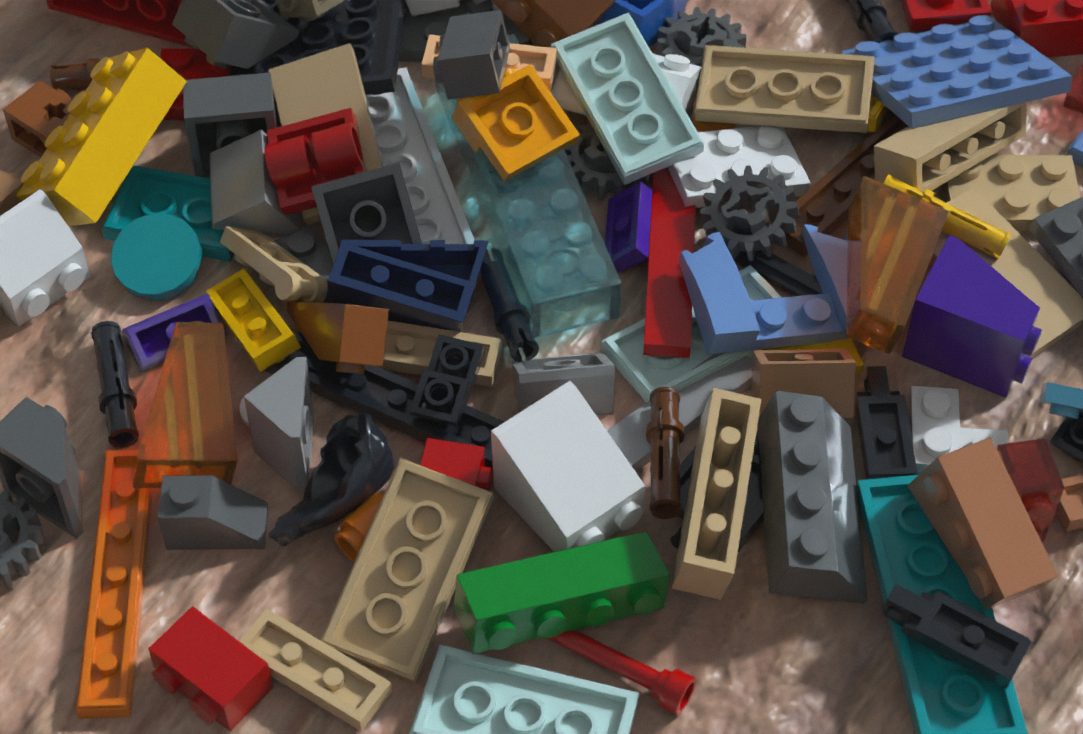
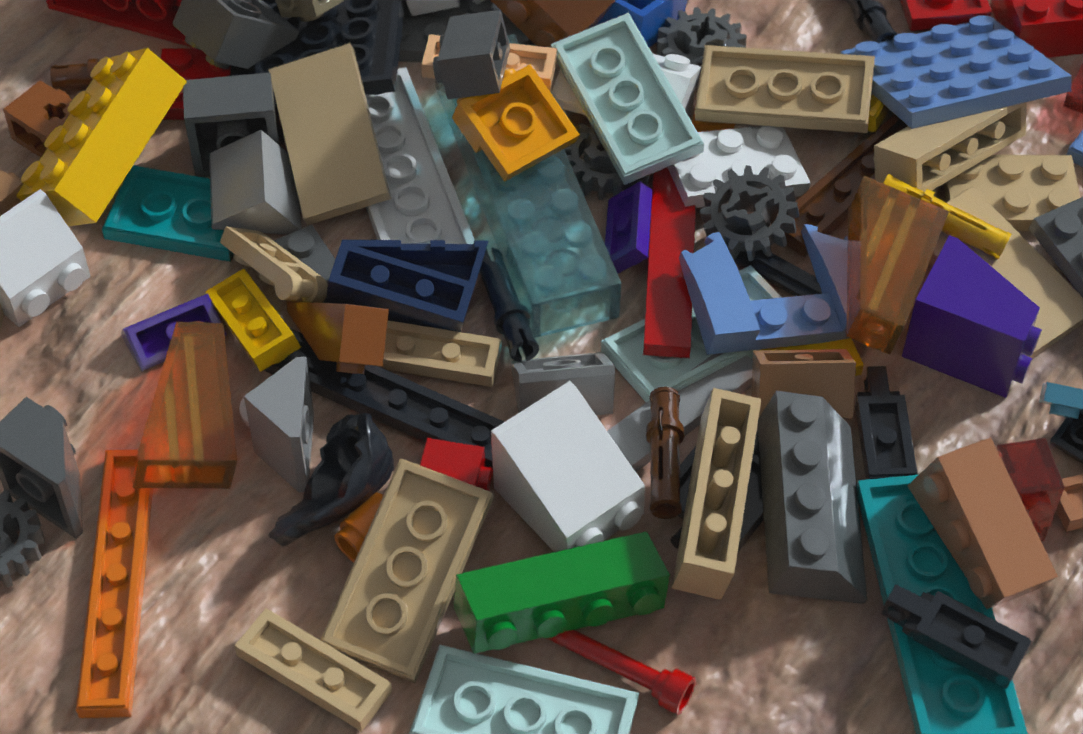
(117, 397): black pin -> none
(156, 256): teal tile -> none
(210, 515): dark grey slope -> none
(210, 669): red brick -> none
(311, 155): red plate -> none
(367, 208): dark grey slope -> none
(448, 380): black slope -> none
(936, 425): white plate -> none

